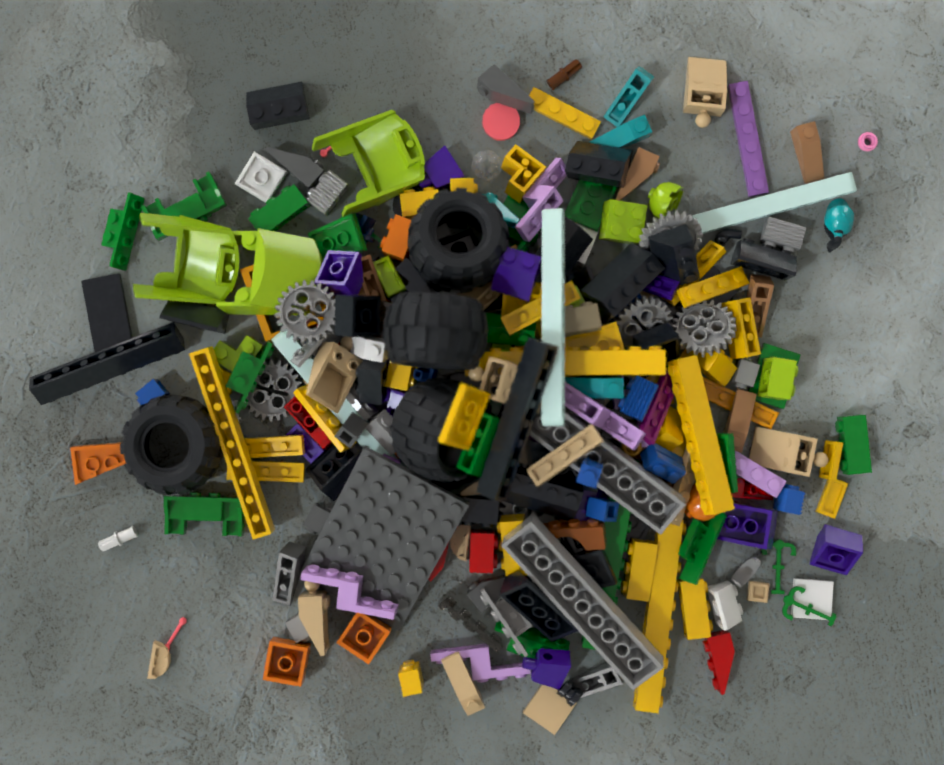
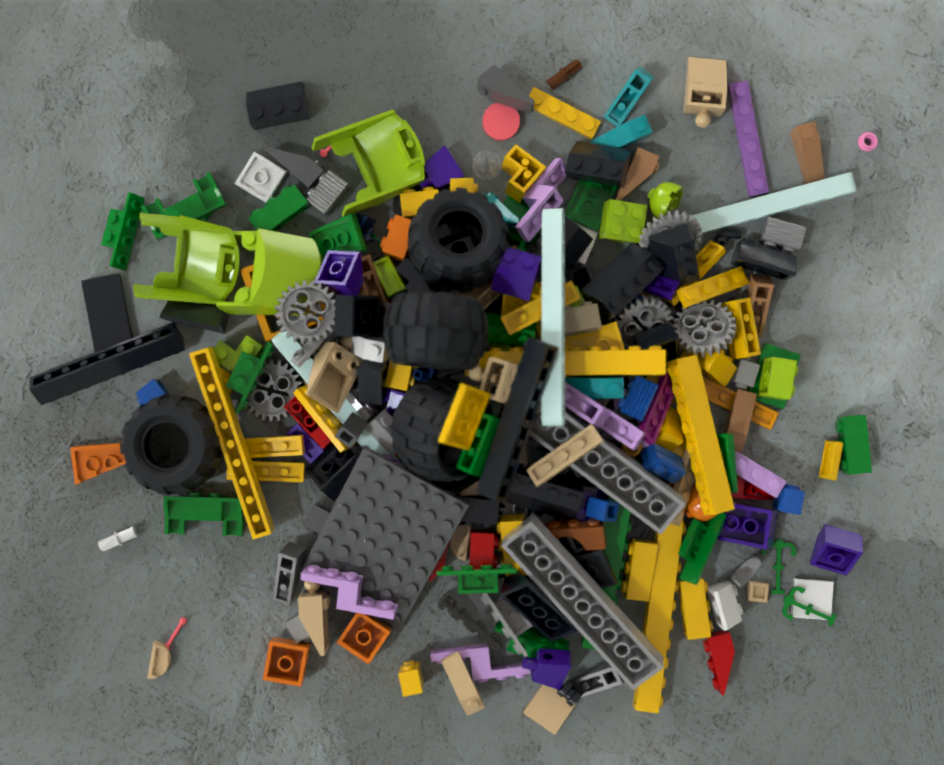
(477, 580): none -> green bracket
(589, 473): blue brick -> none
(781, 451): tan slope -> none
(831, 498): yellow tile -> none
(837, 222): teal hair -> none

